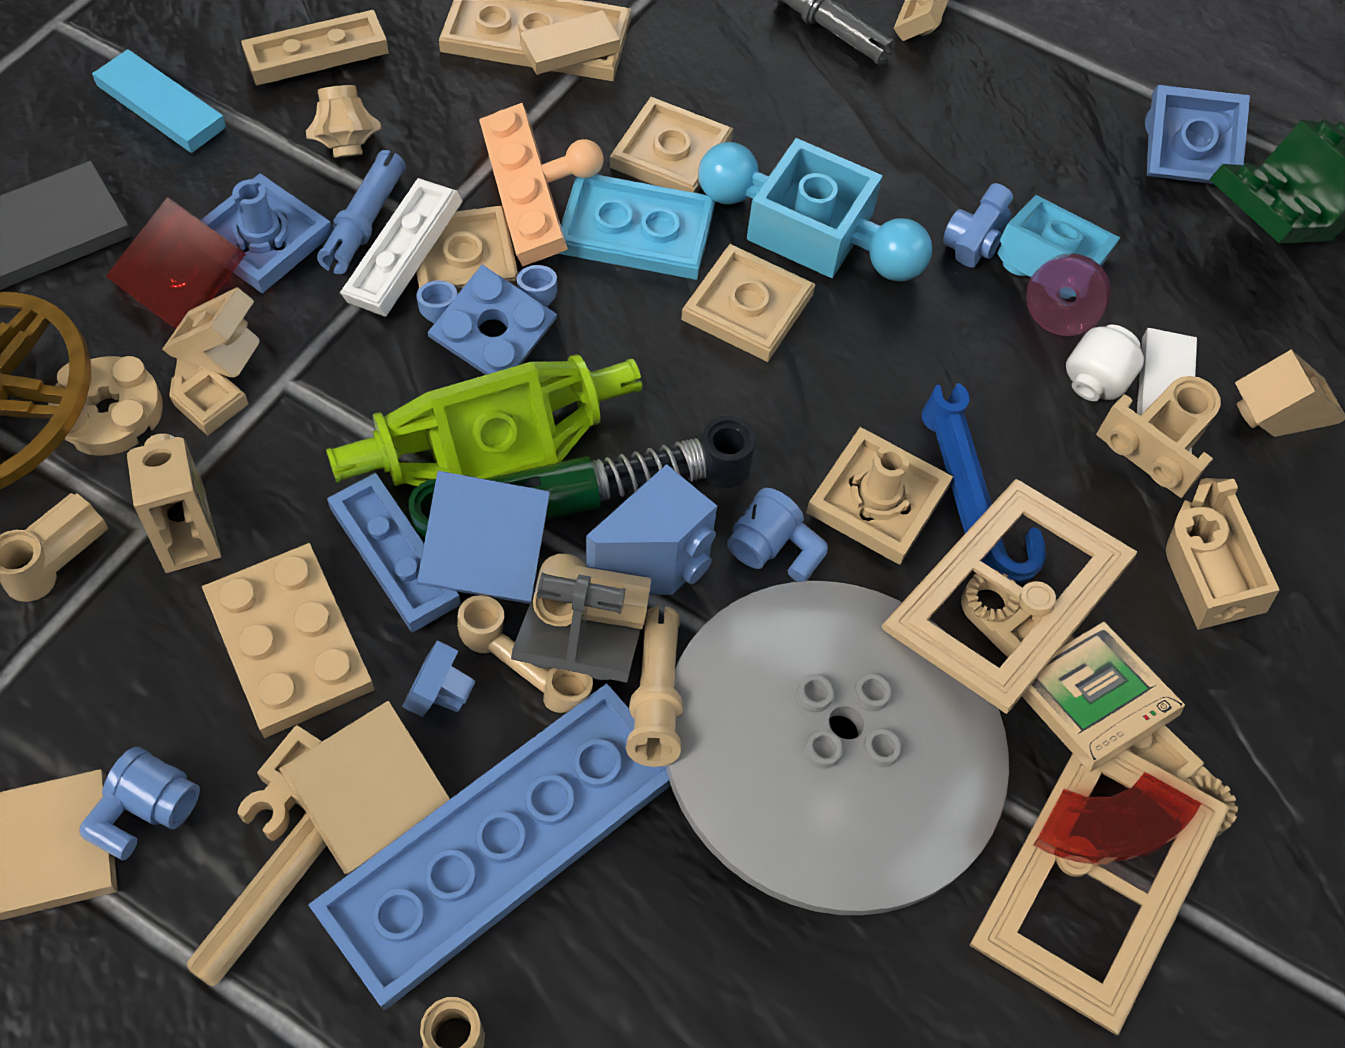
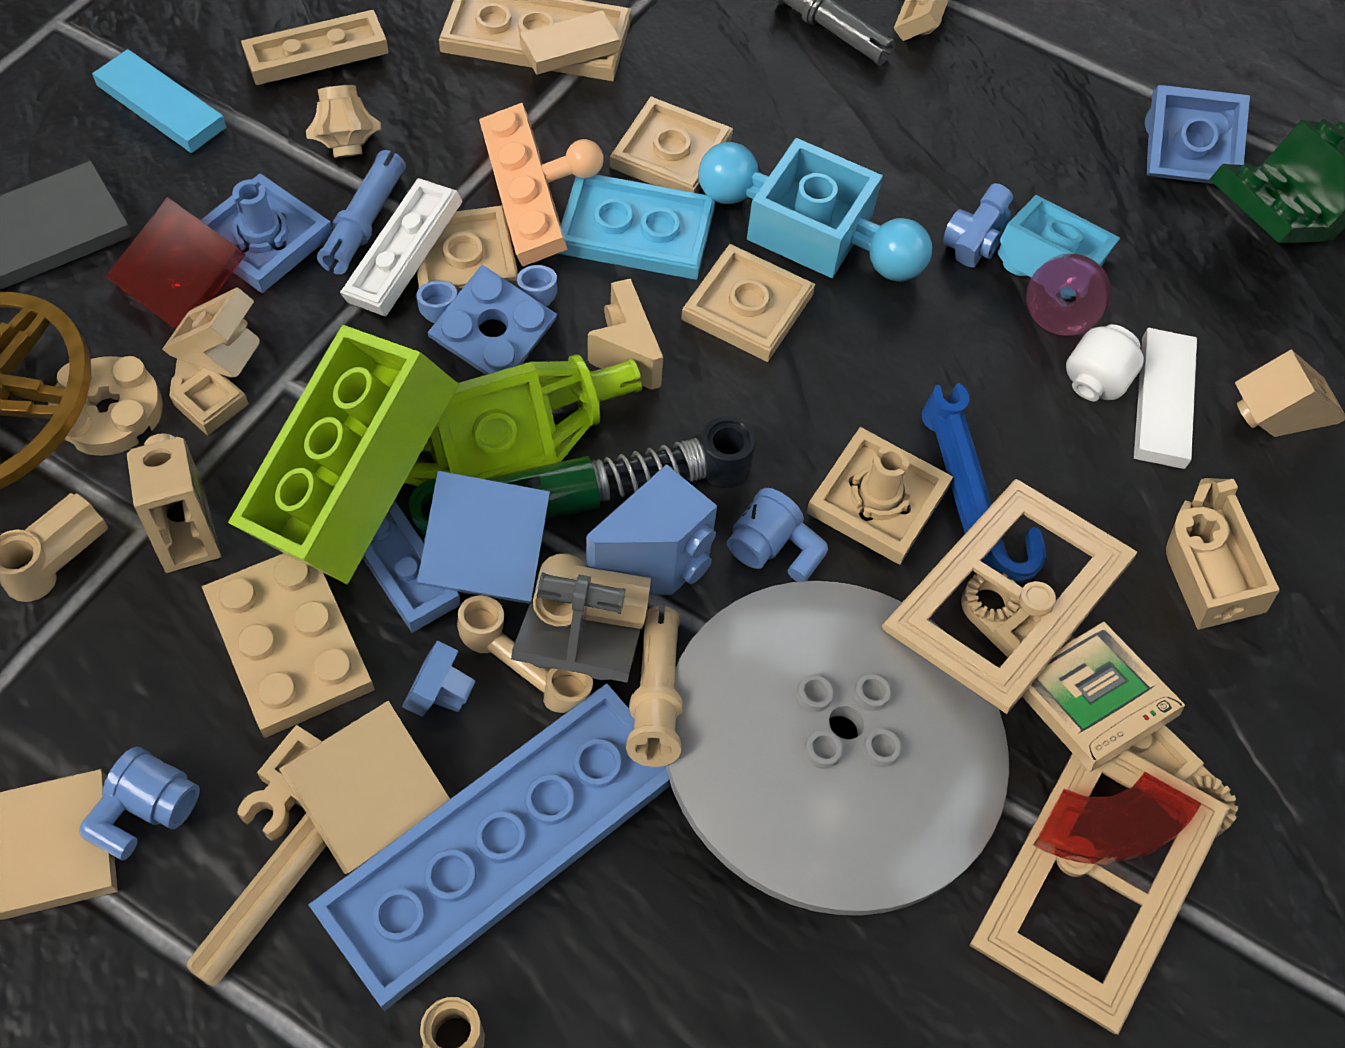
(345, 452): none -> lime brick
(626, 336): none -> tan slope
(1165, 432): tan pin -> none

